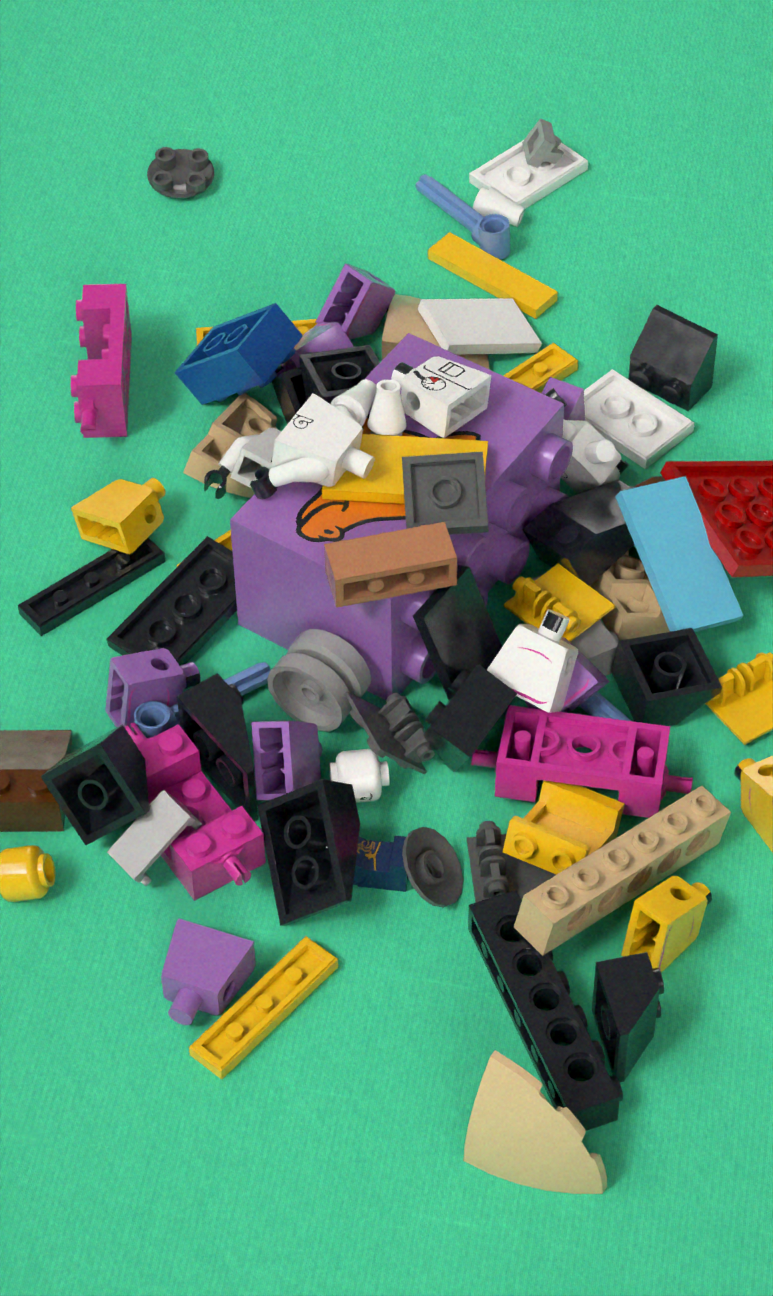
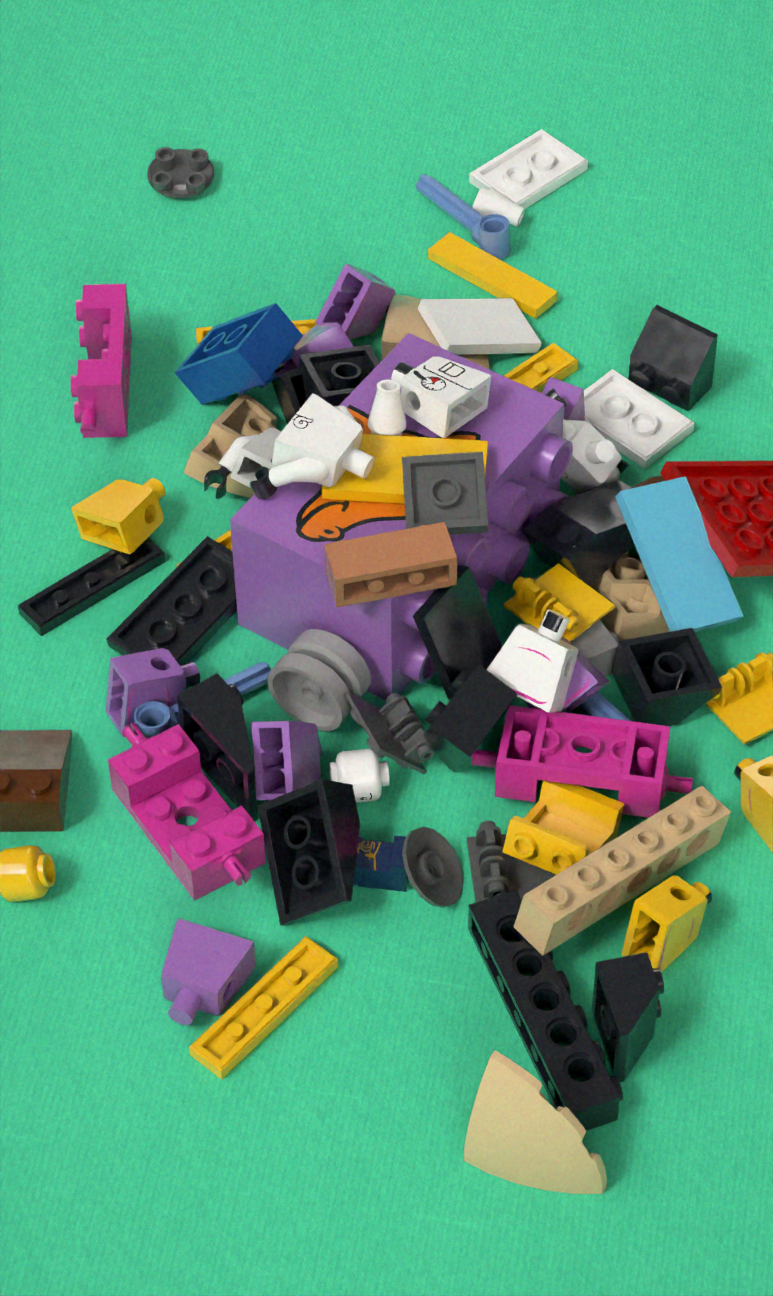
(101, 785): black slope -> none
(151, 835): hinge -> none
(358, 400): white cone -> none
(542, 145): light grey tile -> none

